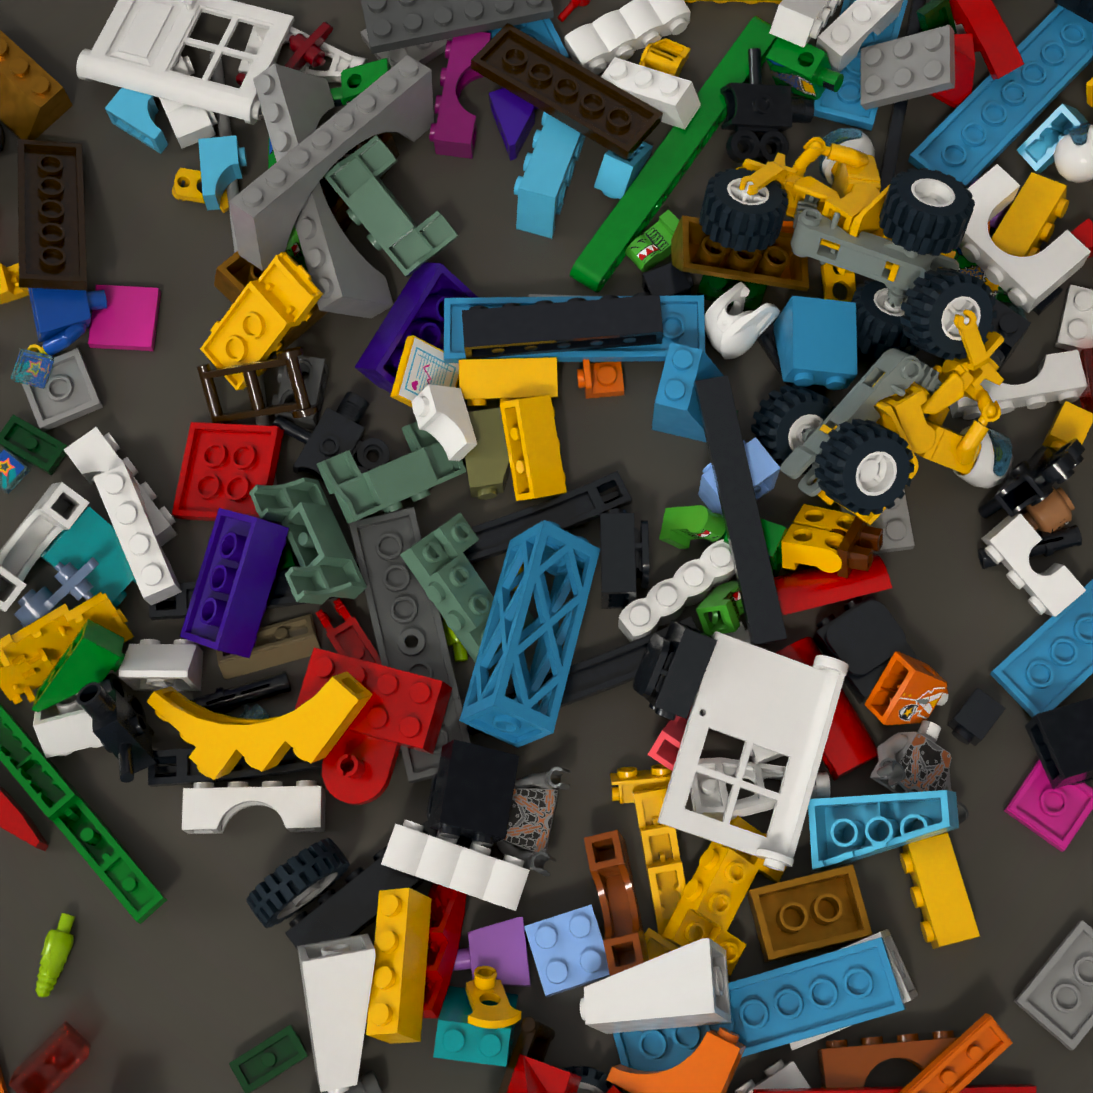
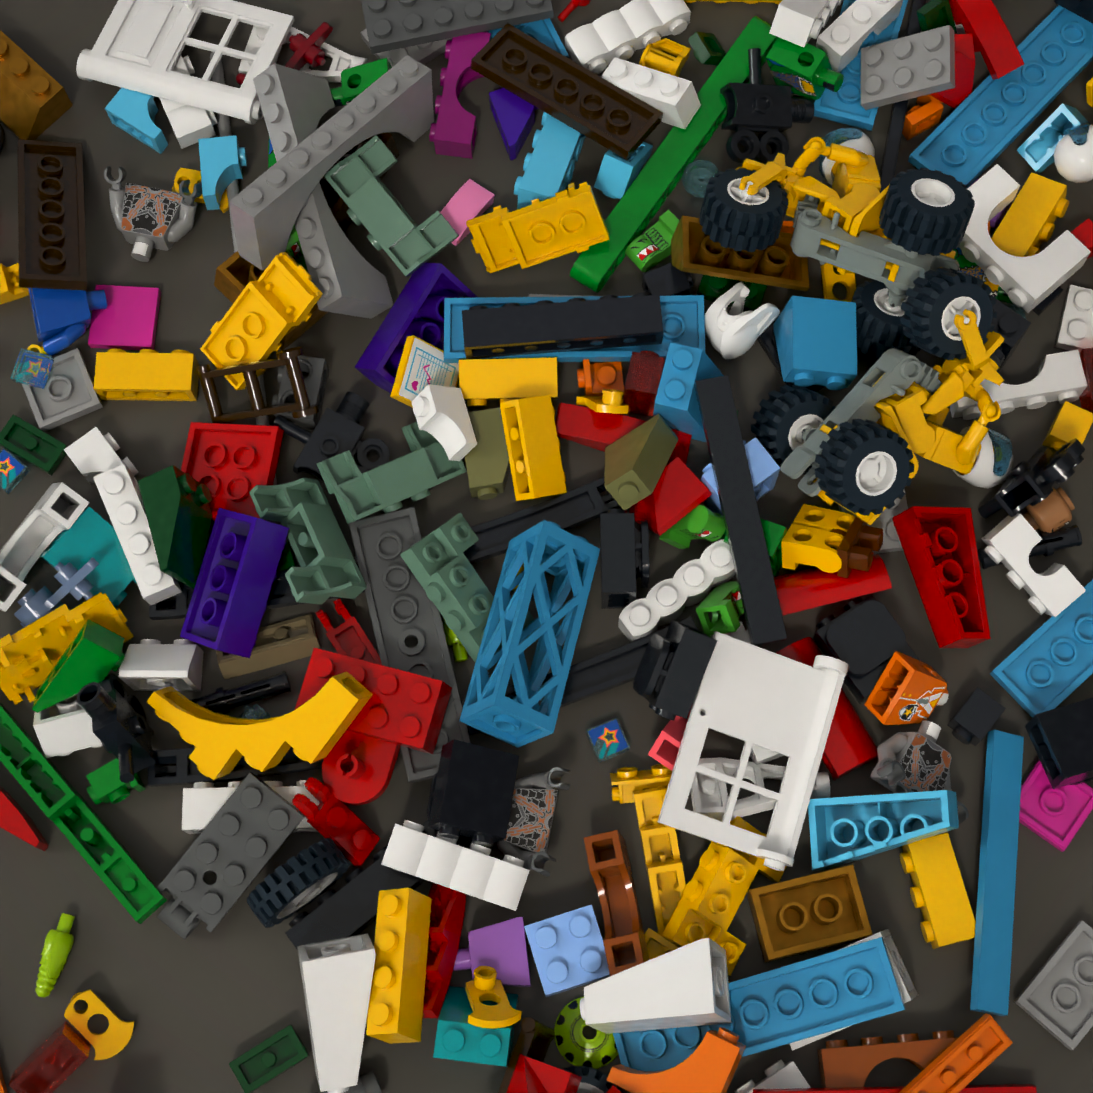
(106, 1043): none -> yellow piece
(107, 786): none -> green brick
(146, 375): none -> yellow brick
(151, 215): none -> torso
(178, 521): none -> dark green slope
(234, 847): none -> dark grey hinge
(336, 822): none -> red hinge
(466, 204): none -> bright pink slope
(539, 230): none -> yellow piece
(575, 1047): none -> lime dish
(602, 429): none -> red slope
(608, 740): none -> tile
(609, 402): none -> yellow piece
(638, 461): none -> olive slope
(643, 382): none -> clear red brick
(672, 499): none -> red slope
(696, 171): none -> clear light blue plate
(706, 48): none -> dark green plate
(922, 116): none -> orange bracket
(946, 572): none -> red wedge
(997, 874): none -> dark azure tile

